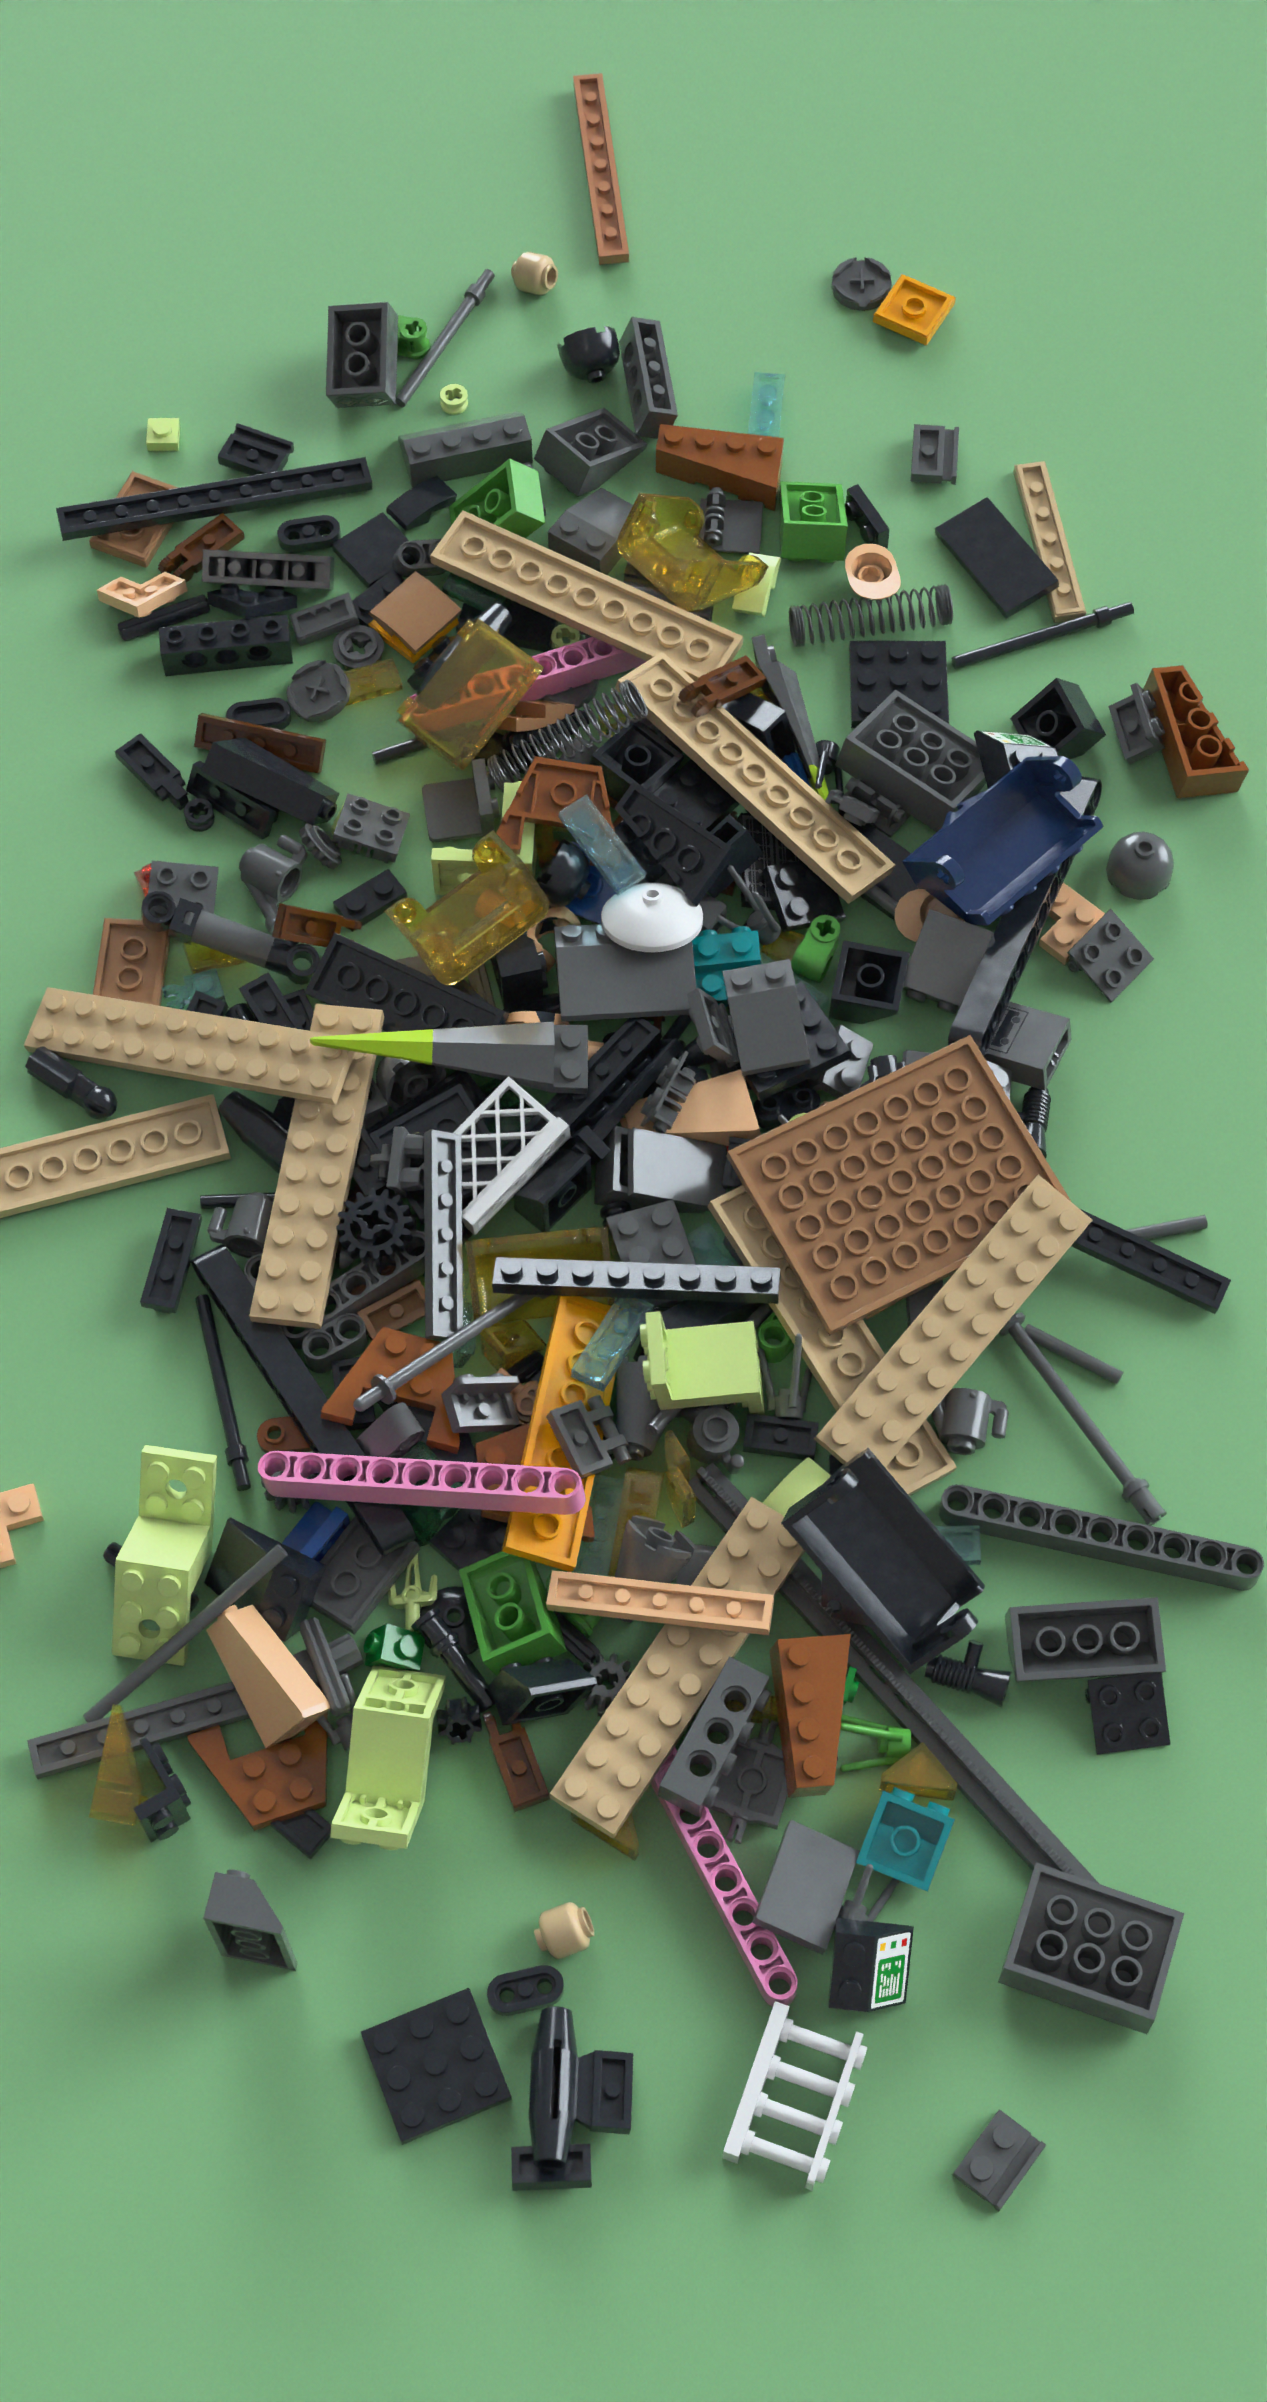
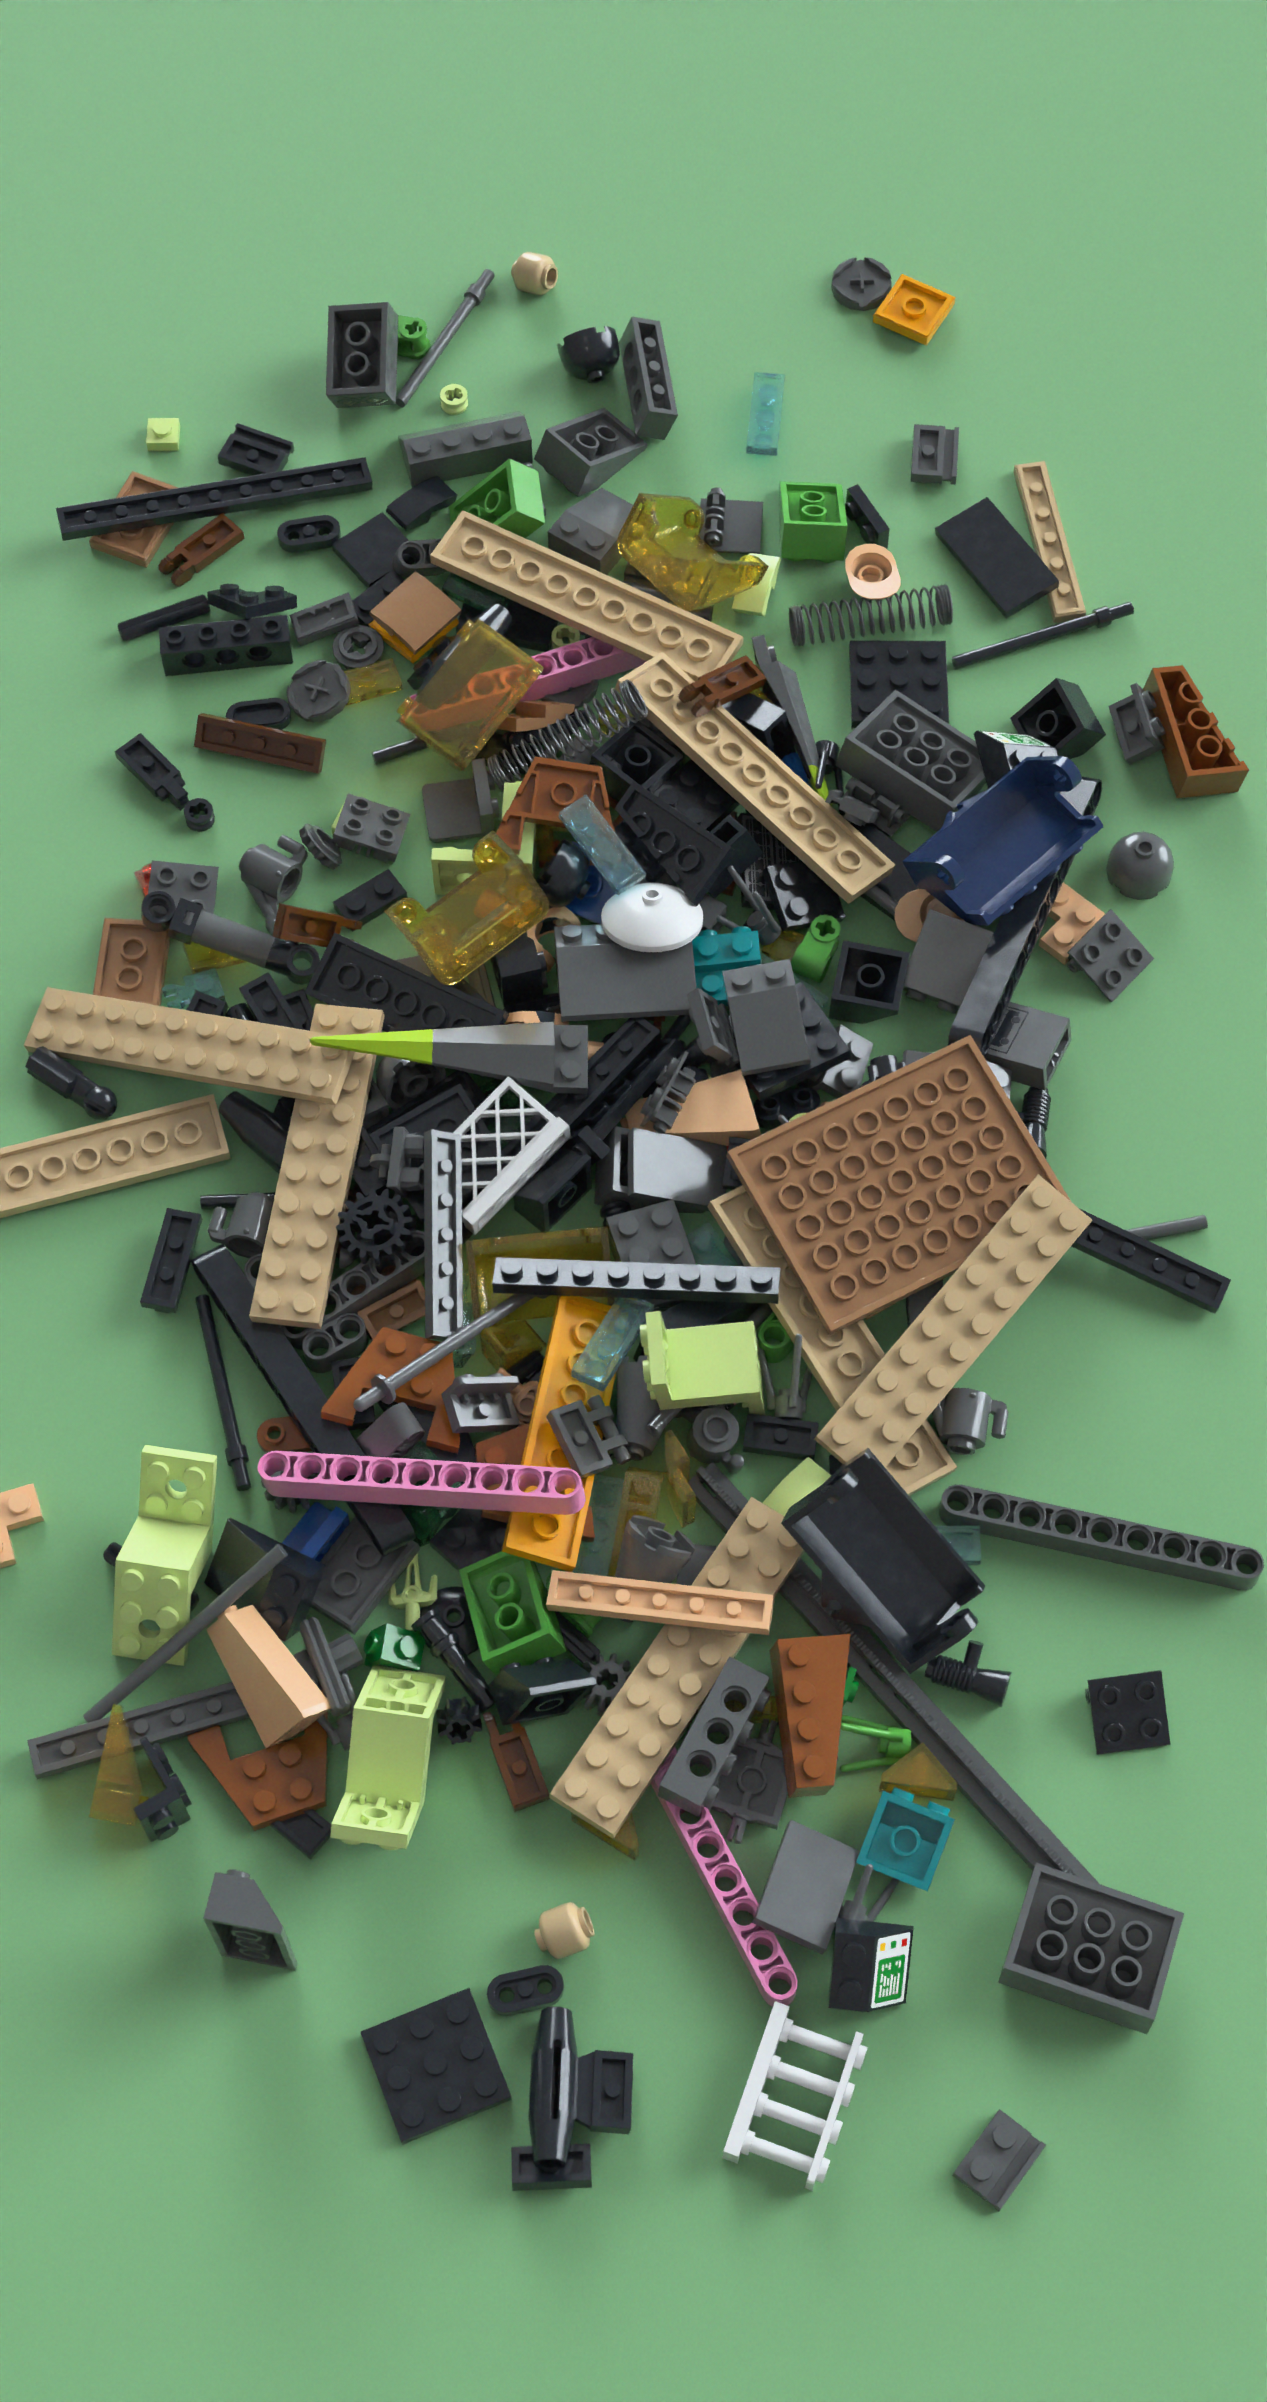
(143, 598): light nougat plate -> none
(236, 805): black plate -> none
(268, 569): black brick -> none
(271, 780): black slope -> none
(600, 169): nougat plate -> none
(722, 459): dark orange wedge -> none
(1074, 1354): dark grey bar -> none
(1085, 1639): dark grey slope -> none
(1134, 1488): dark grey bar -> none

